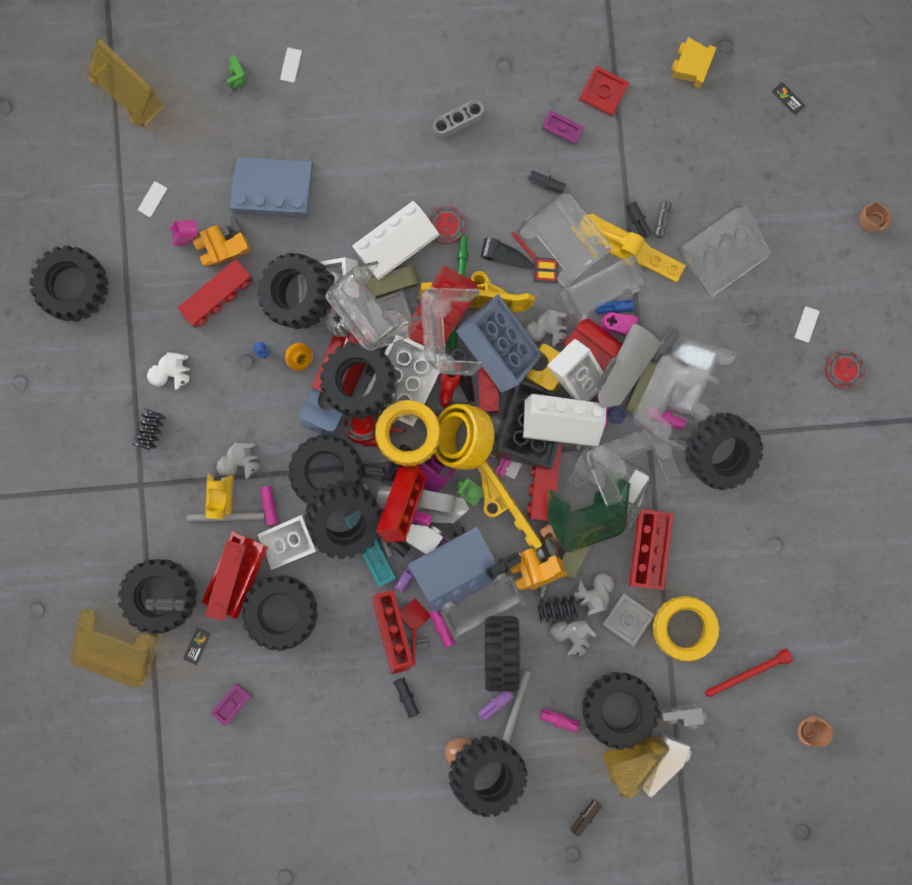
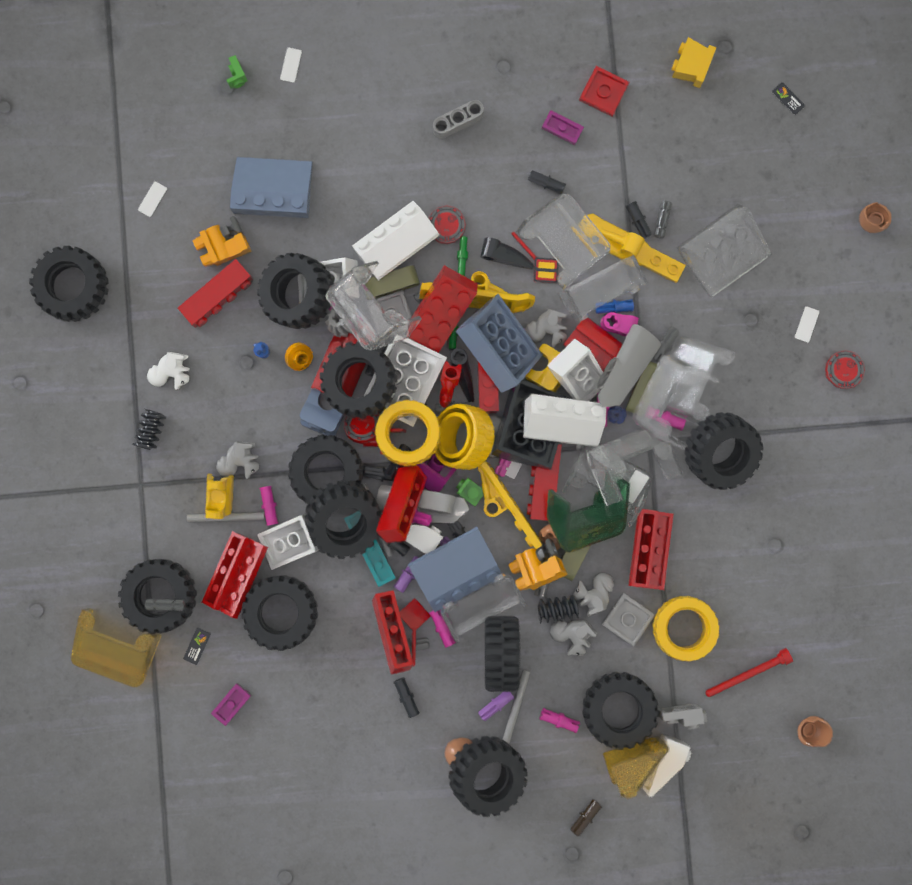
(122, 84): clear yellow windscreen -> none
(183, 232): dark pink piece -> none
(225, 580): red plate -> none
(435, 305): clear windscreen -> none
(503, 565): black axle -> none

